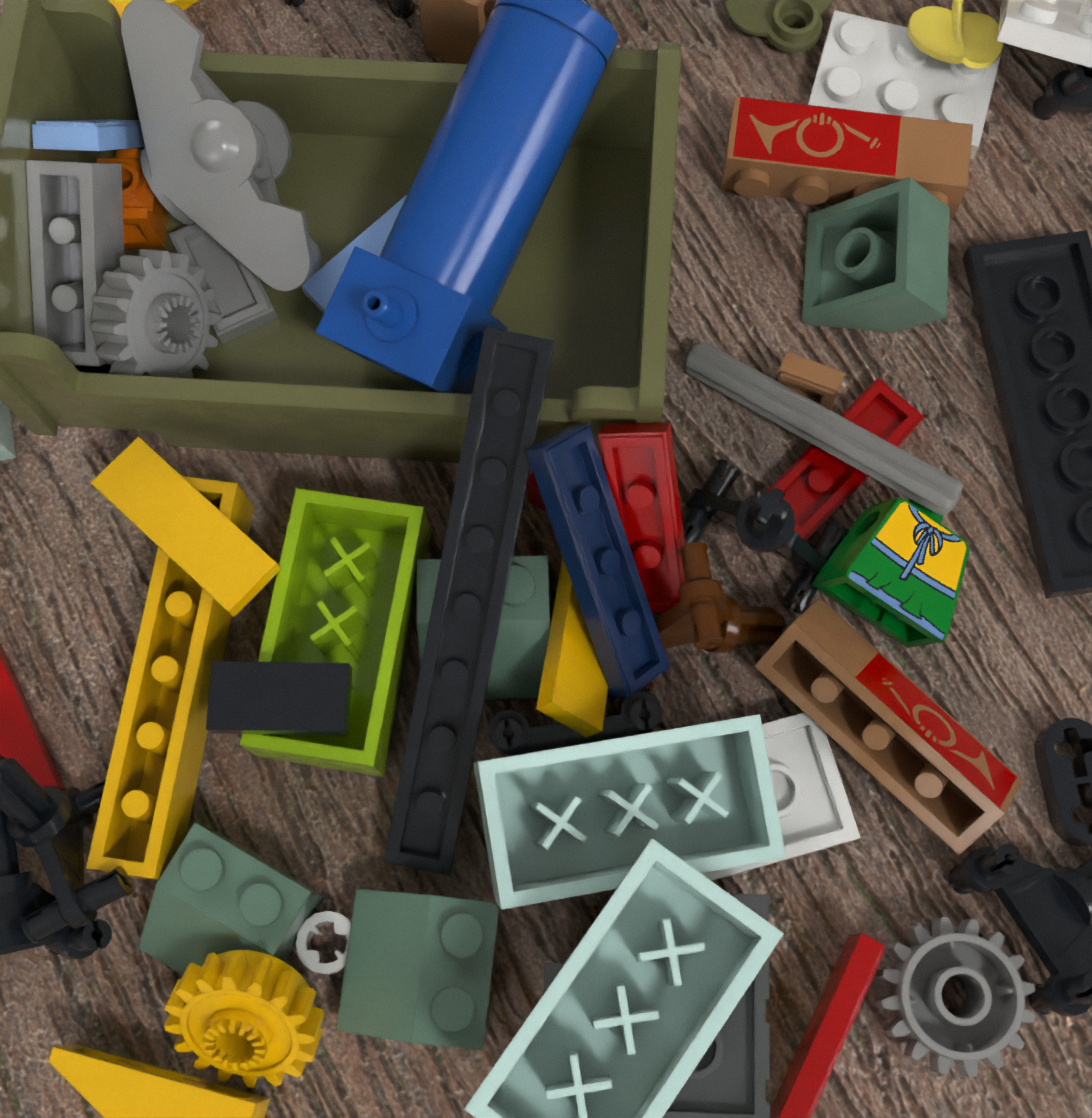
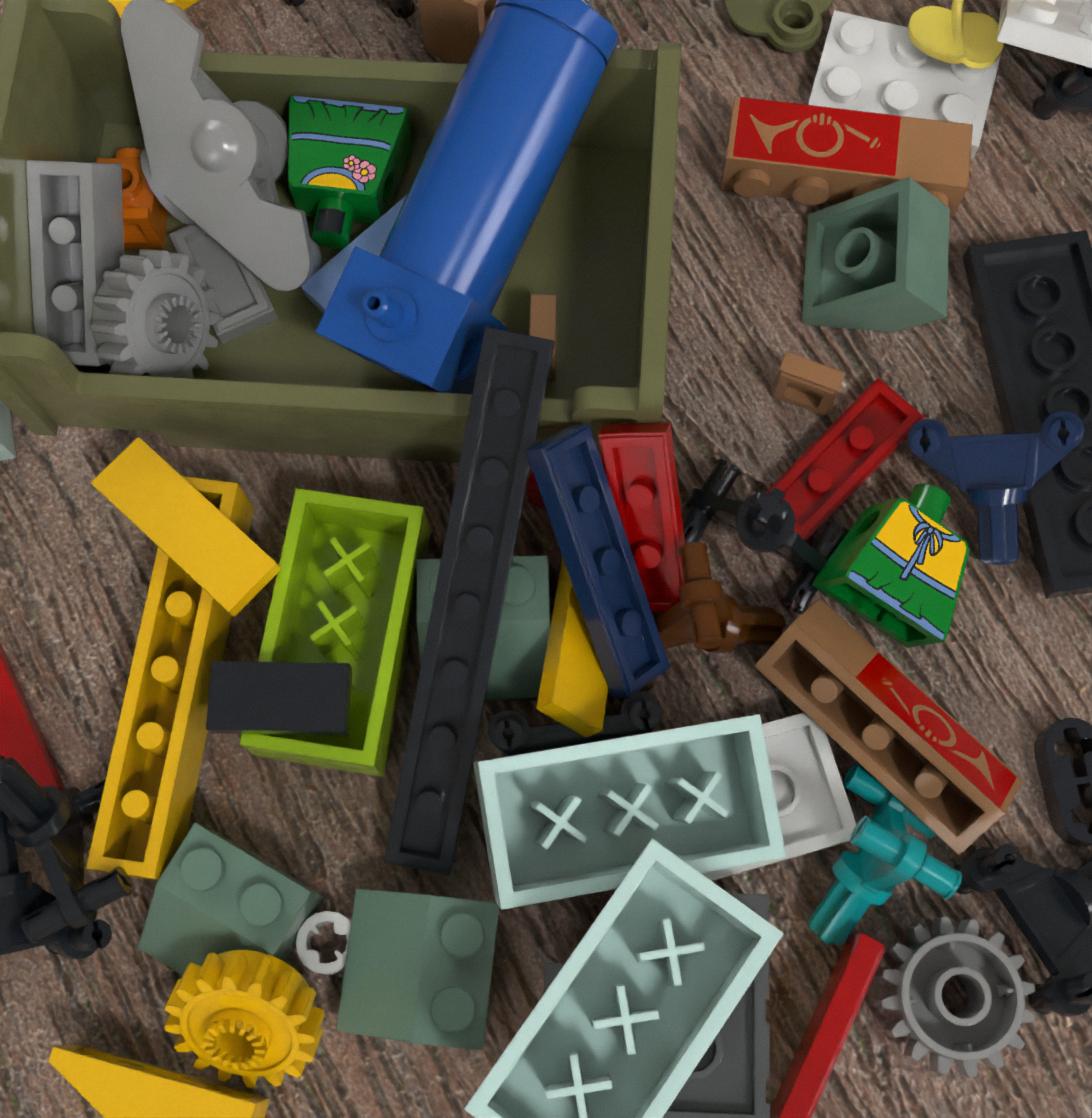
(87, 134): light blue tile -> none
(345, 162): none -> green torso
(544, 322): none -> medium nougat tile
(825, 429): light grey axle -> none
(884, 860): none -> teal axle
(997, 472): none -> dark blue axle

